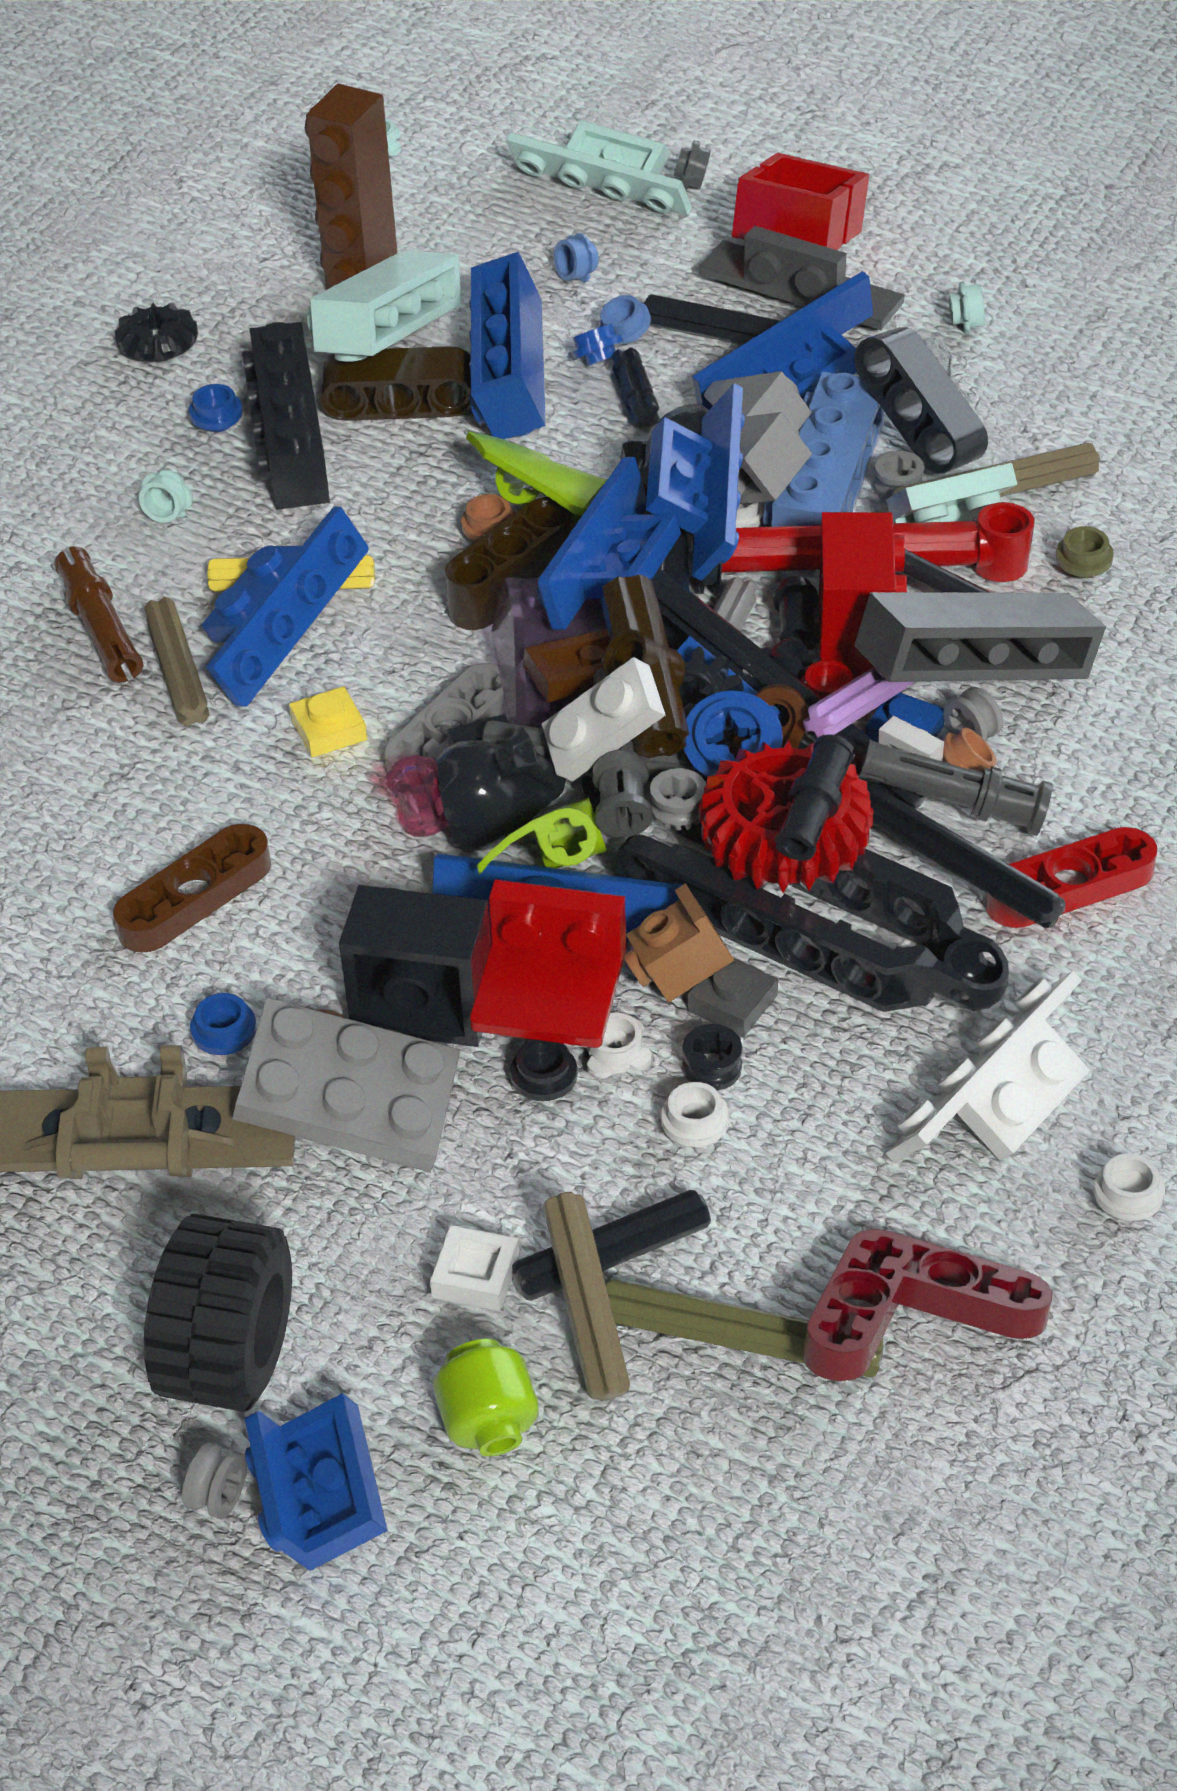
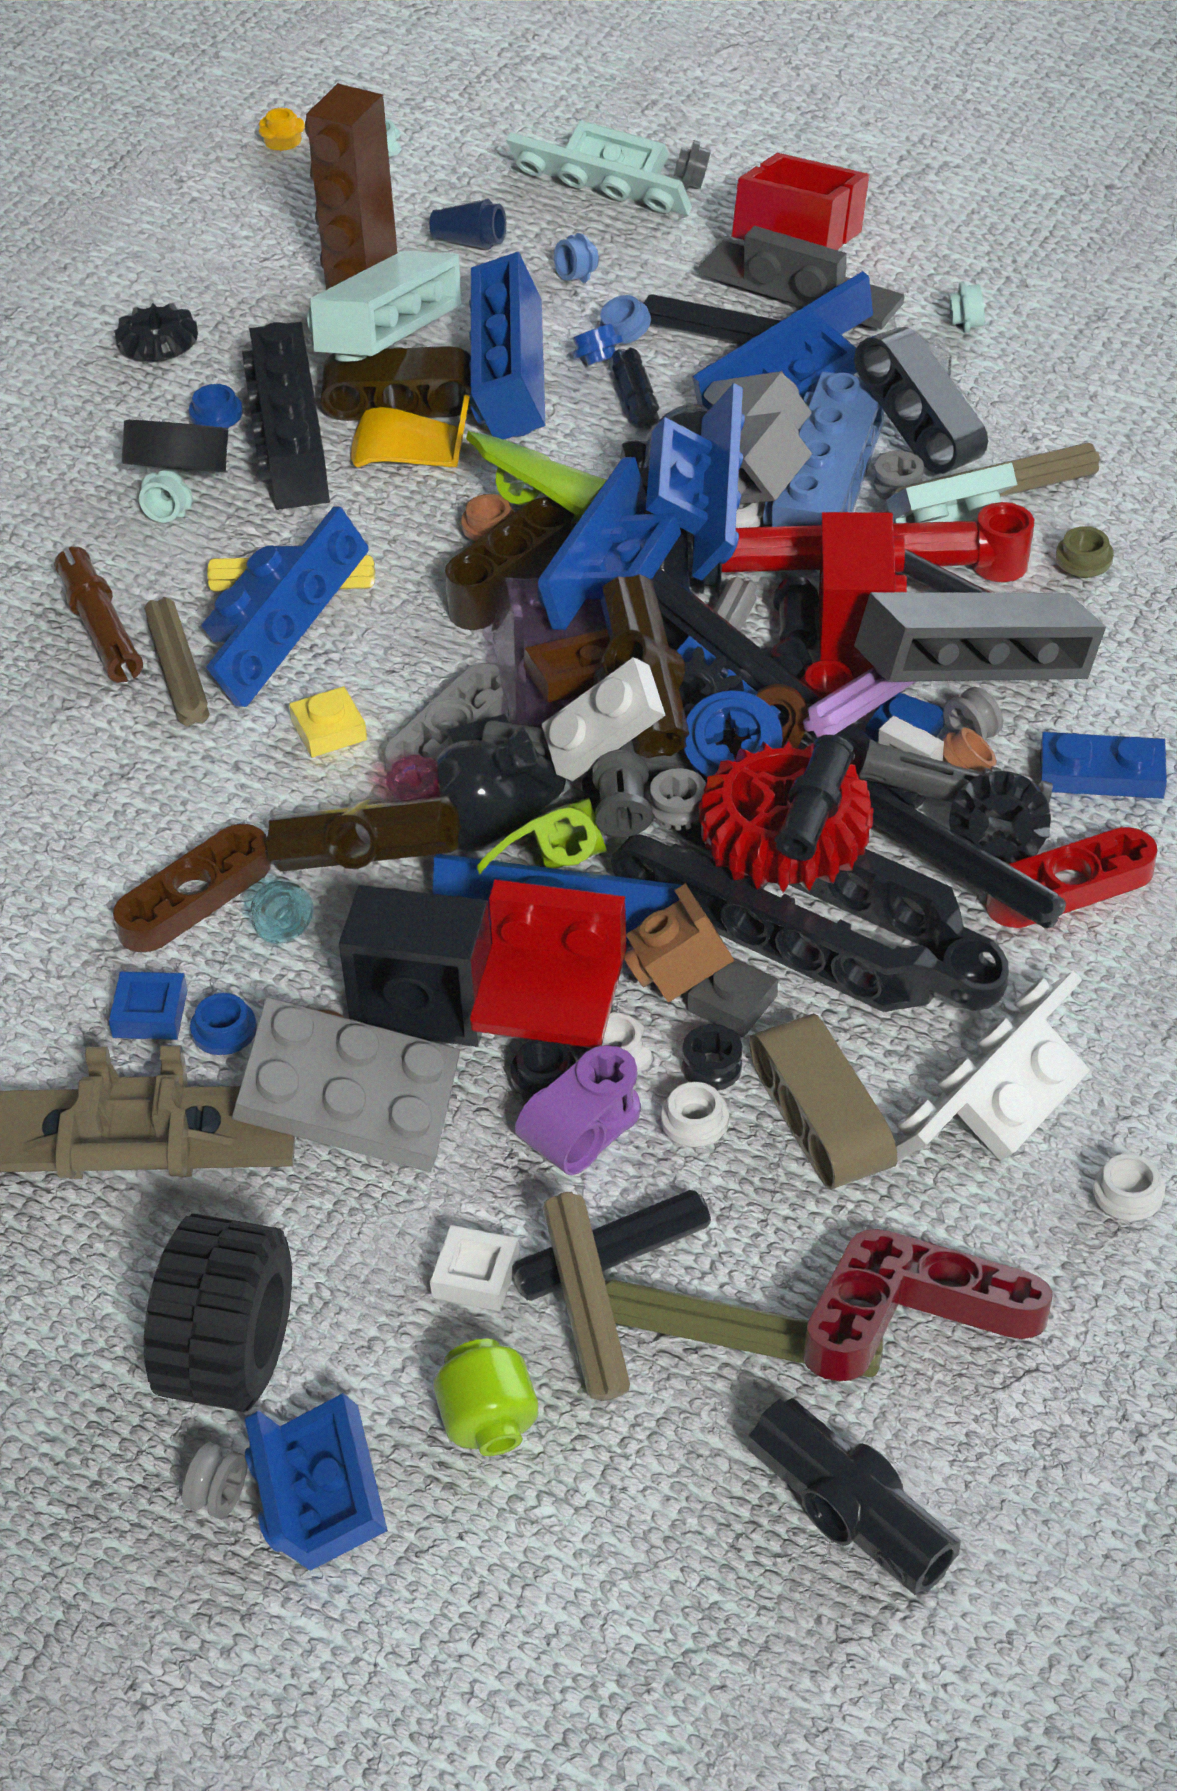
(148, 1005): none -> blue plate
(174, 445): none -> black tyre
(273, 901): none -> clear light blue plate
(281, 129): none -> yellow plate
(394, 831): none -> dark brown piece
(407, 438): none -> yellow piece
(470, 224): none -> dark blue cone
(582, 1109): none -> medium lavender piece
(823, 1101): none -> dark tan beam
(854, 1495): none -> black piece
(1002, 793): none -> black gear
(1104, 764): none -> blue plate

